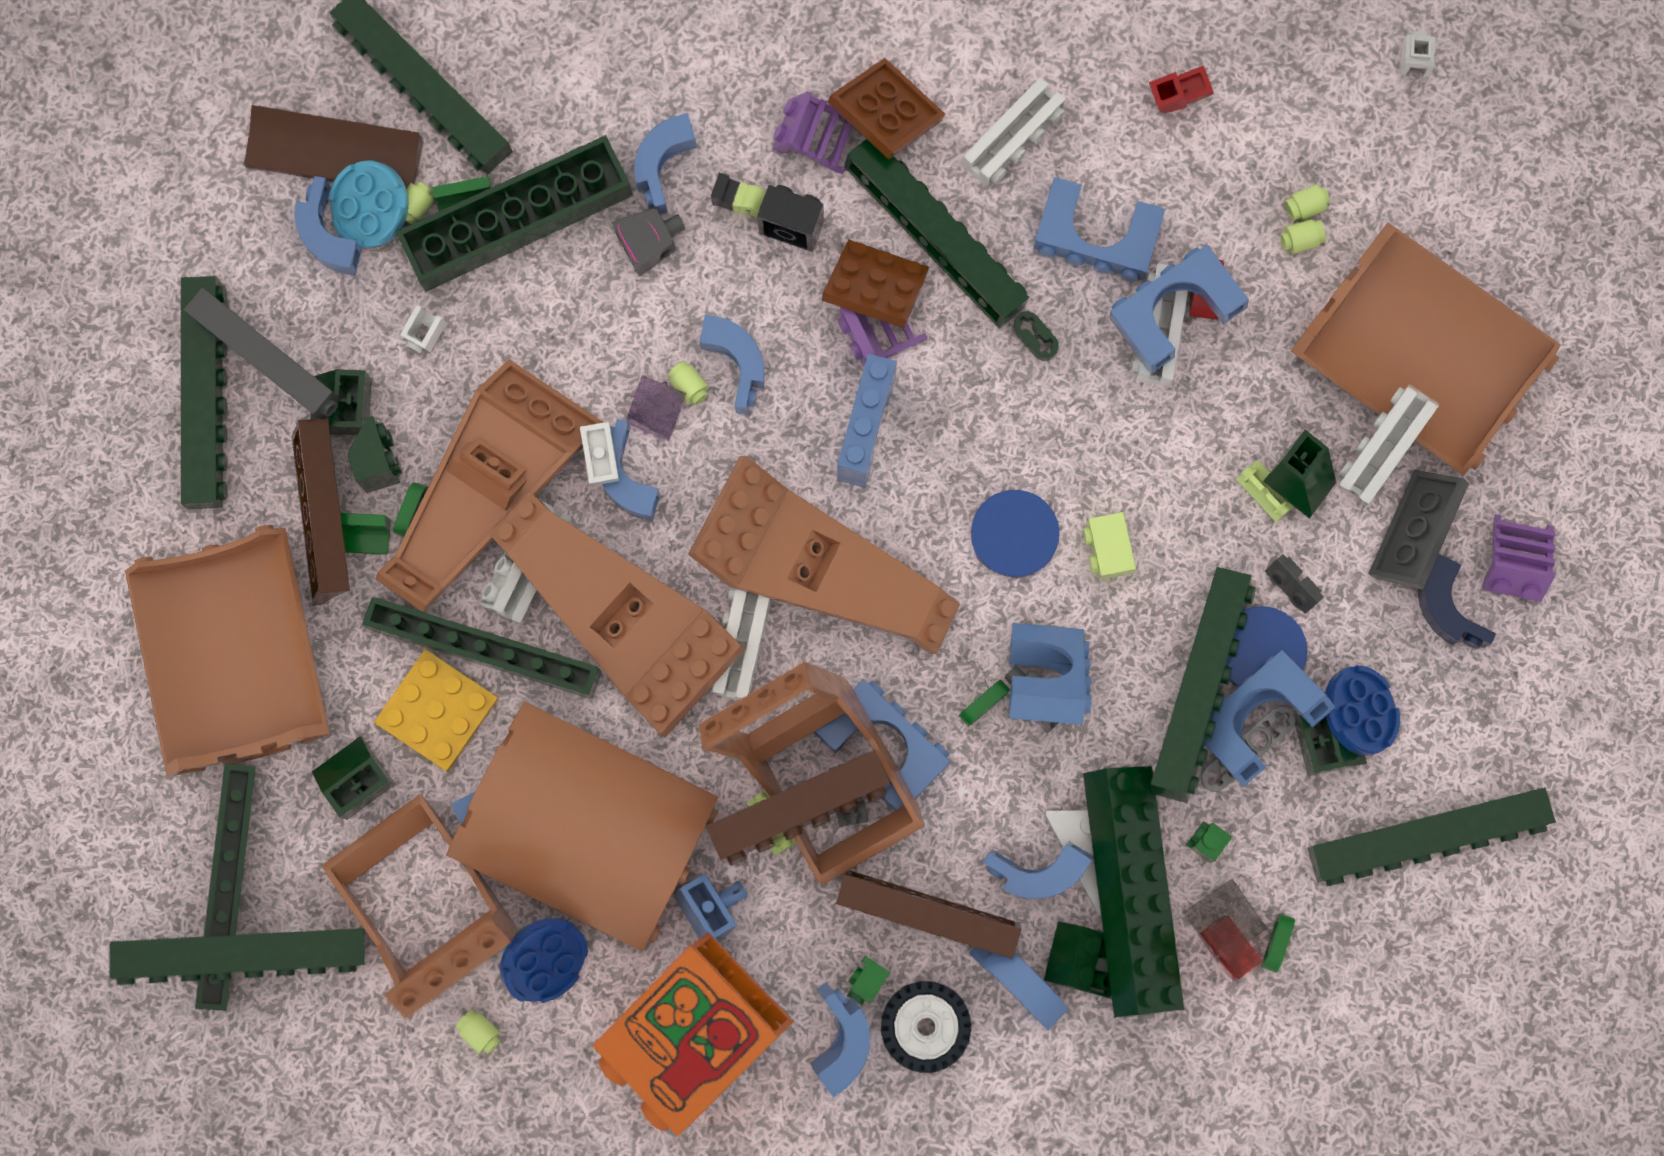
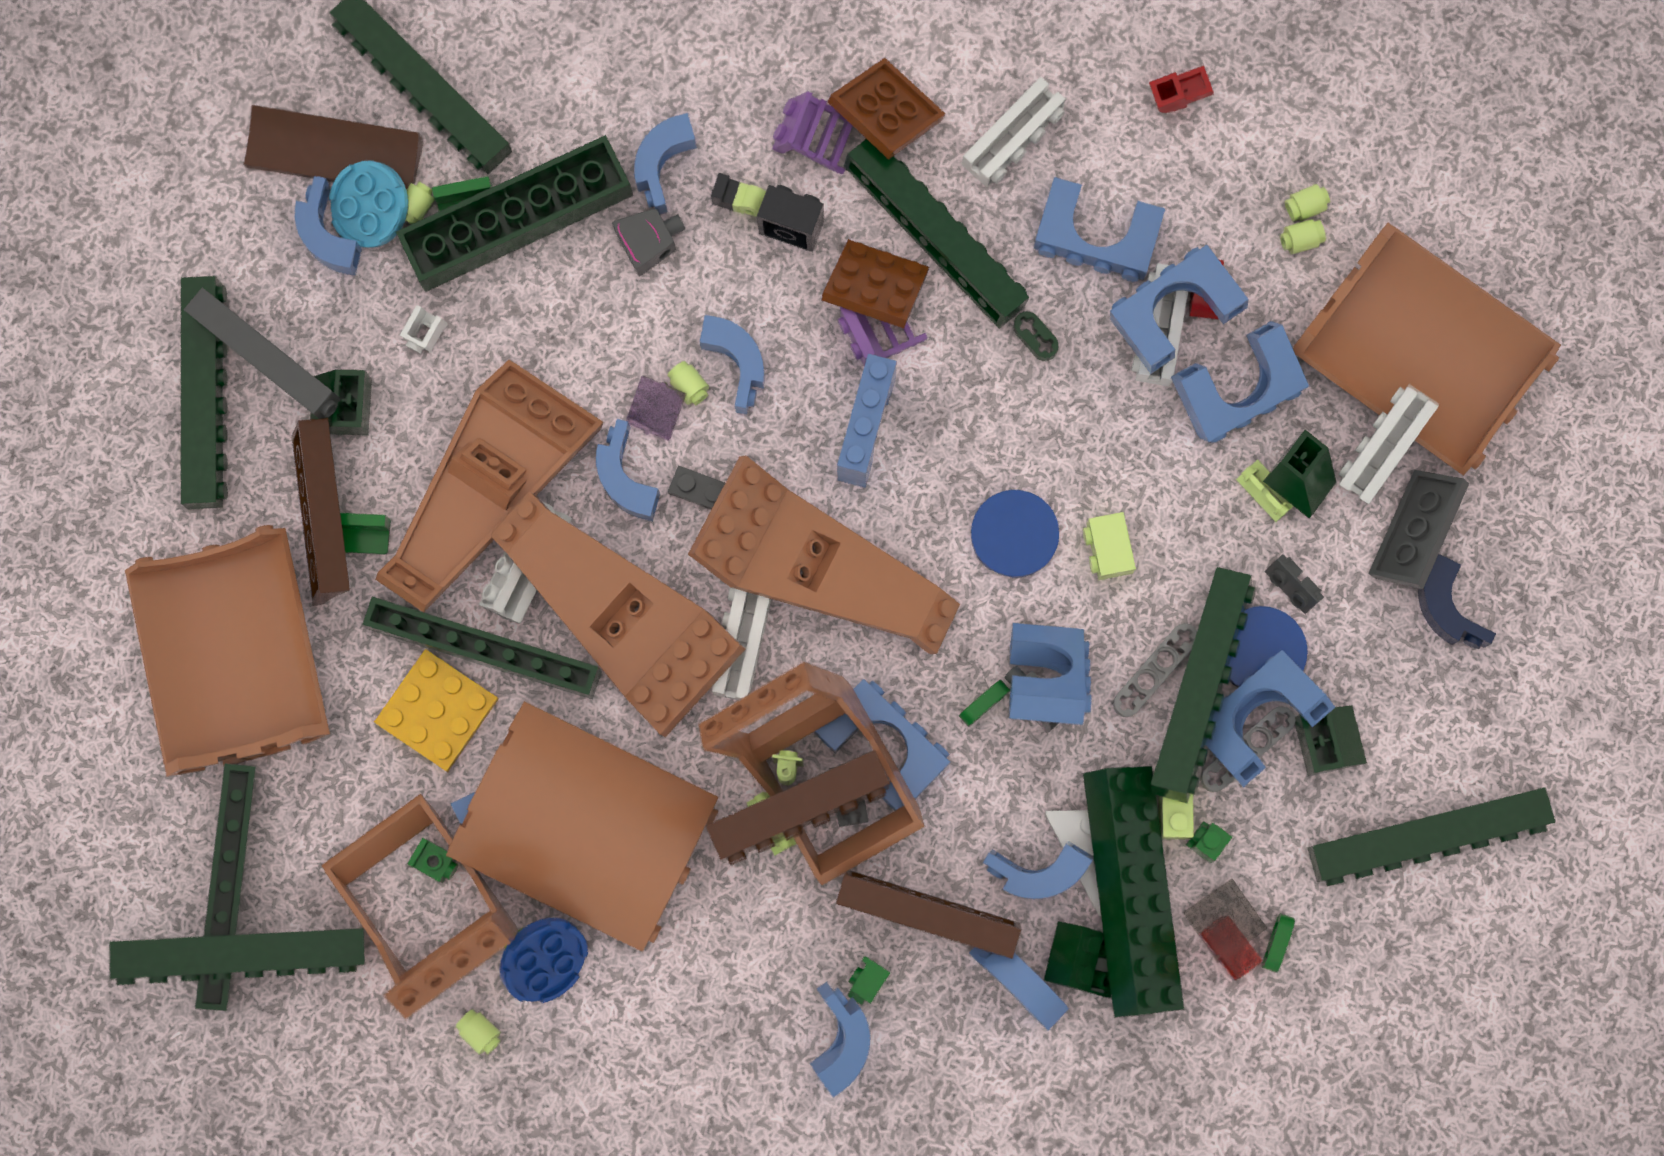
(352, 778): dark green slope -> none
(372, 459): dark green slope -> none
(409, 508): green beam -> none
(420, 860): none -> green brick
(599, 453): white plate -> none
(690, 1035): brick -> none
(695, 487): none -> dark grey hinge
(708, 909): medium blue brick -> none
(787, 766): none -> yellowish green hinge
(951, 1029): wheel -> none
(1155, 670): none -> light grey beam
(1176, 818): none -> yellowish green brick
(1279, 380): none -> medium blue arch
(1363, 711): blue tile -> none
(1409, 59): white window -> none
(1520, 572): medium lavender plate -> none

